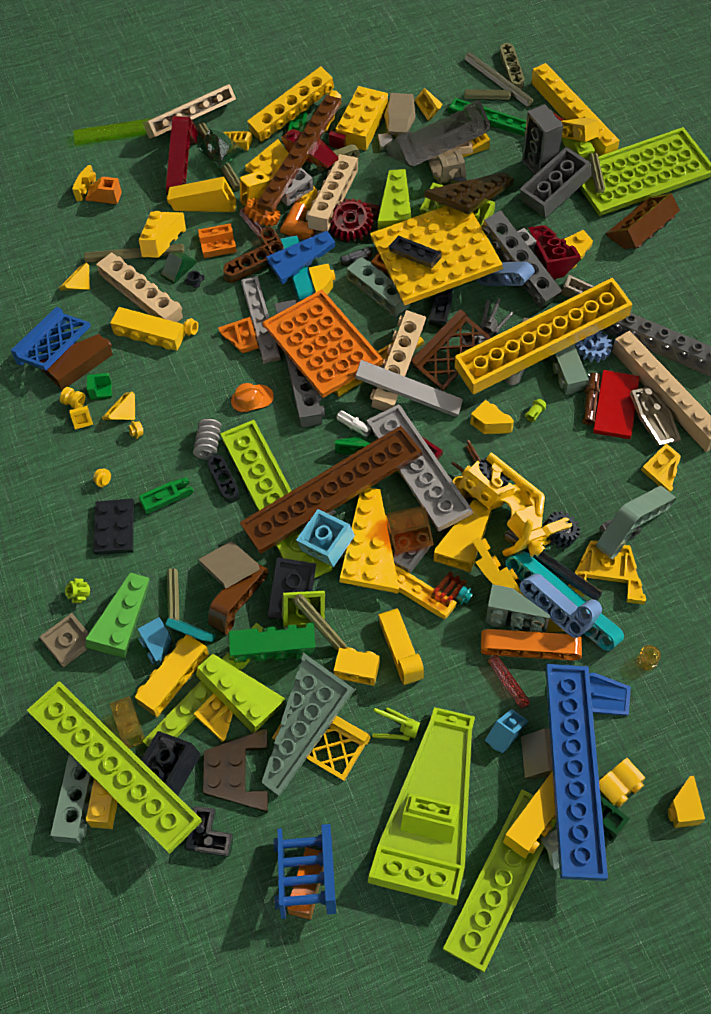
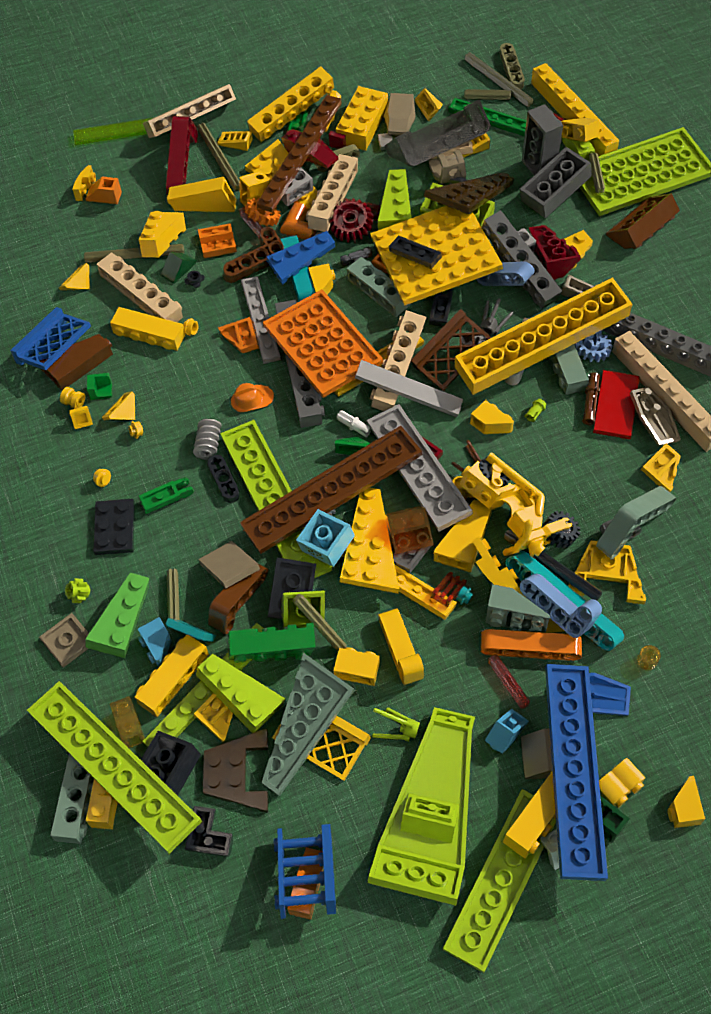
(219, 148): clear green slope -> none

